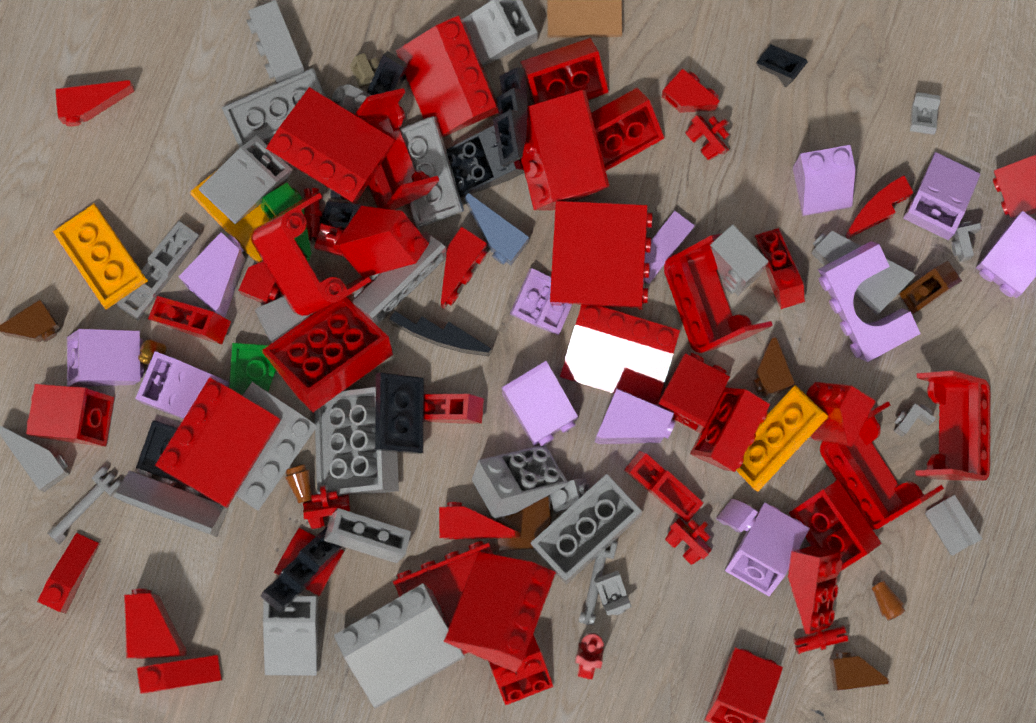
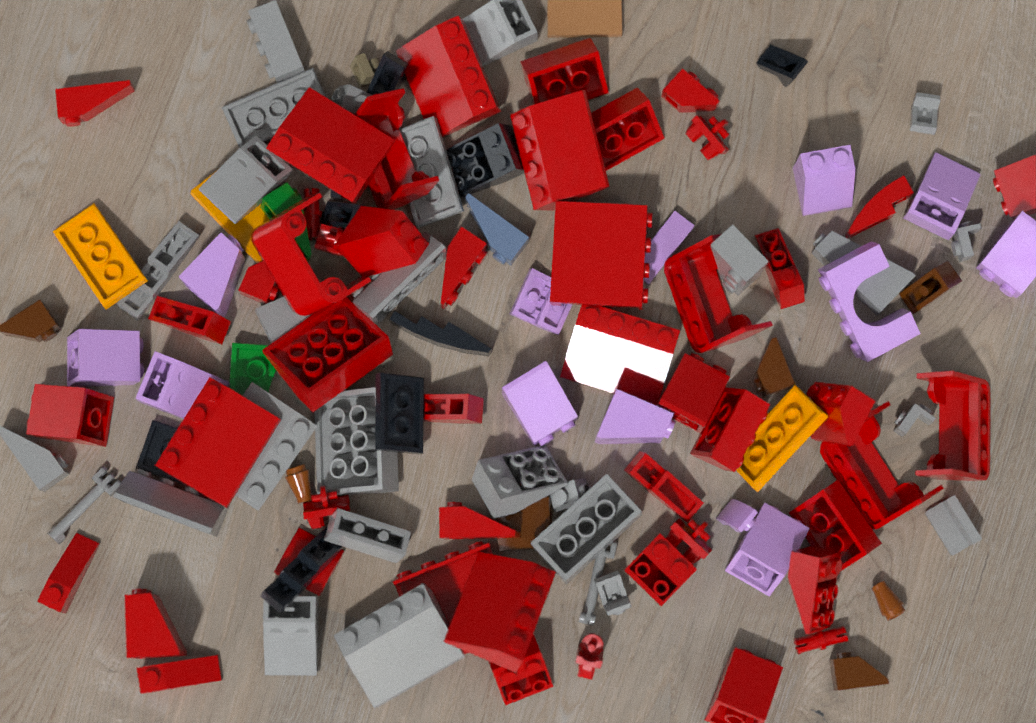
(148, 348): pearl gold arm -> none
(512, 119): black slope -> none
(660, 570): none -> red slope

